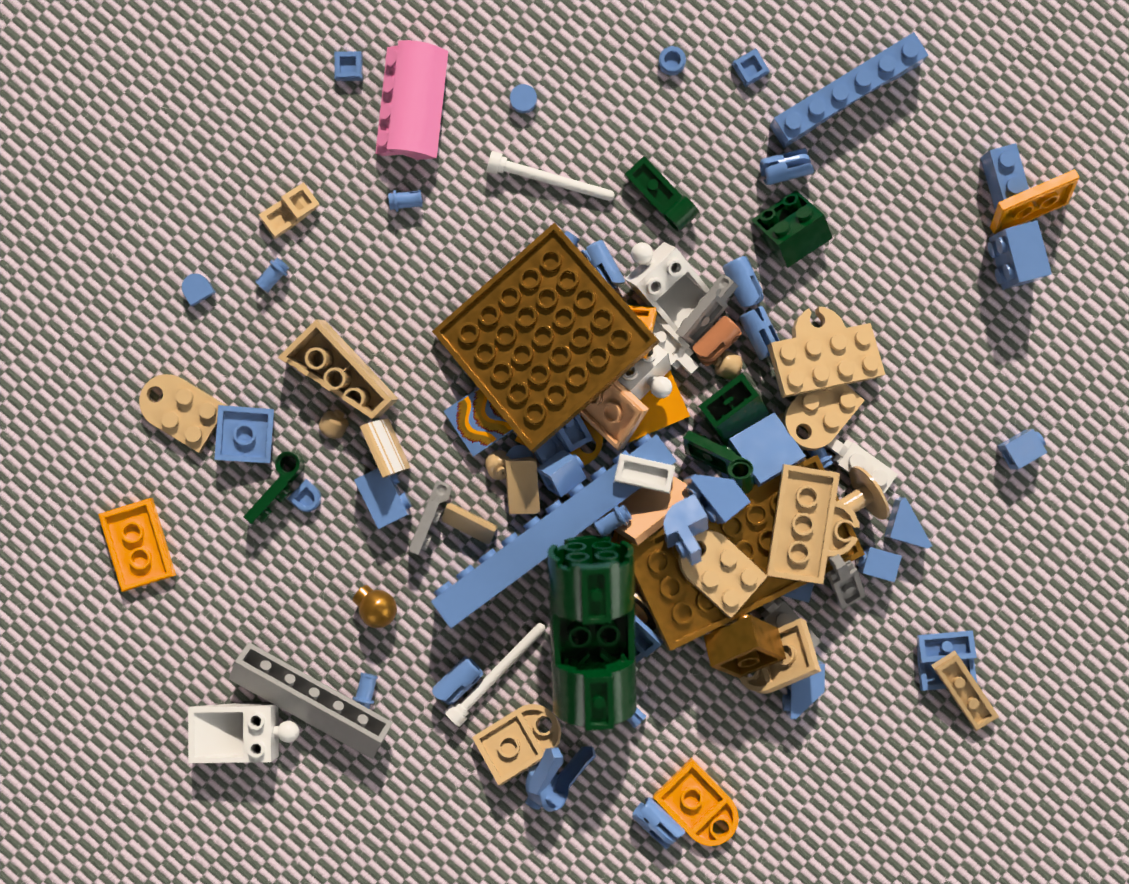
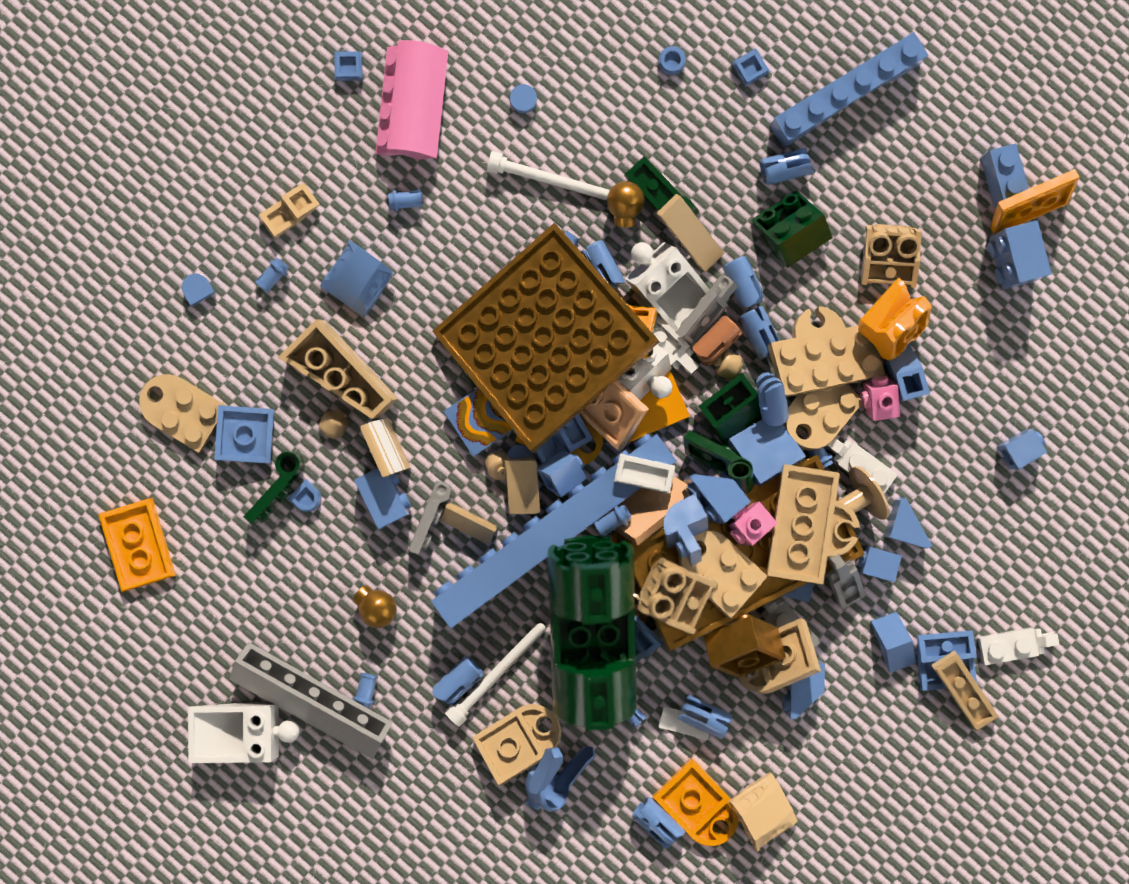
(357, 279): none -> medium blue slope
(625, 203): none -> pearl gold piece
(670, 722): none -> white sticker
(675, 595): none -> tan slope
(690, 232): none -> tan tile
(714, 719): none -> medium blue arm
(751, 524): none -> bright pink brick
(763, 810): none -> tan slope
(772, 400): none -> medium blue arm
(880, 398): none -> bright pink brick
(891, 254): none -> tan slope
(894, 641): none -> medium blue slope
(895, 320): none -> light orange piece
(908, 375): none -> medium blue slope
(1014, 645): none -> white hinge

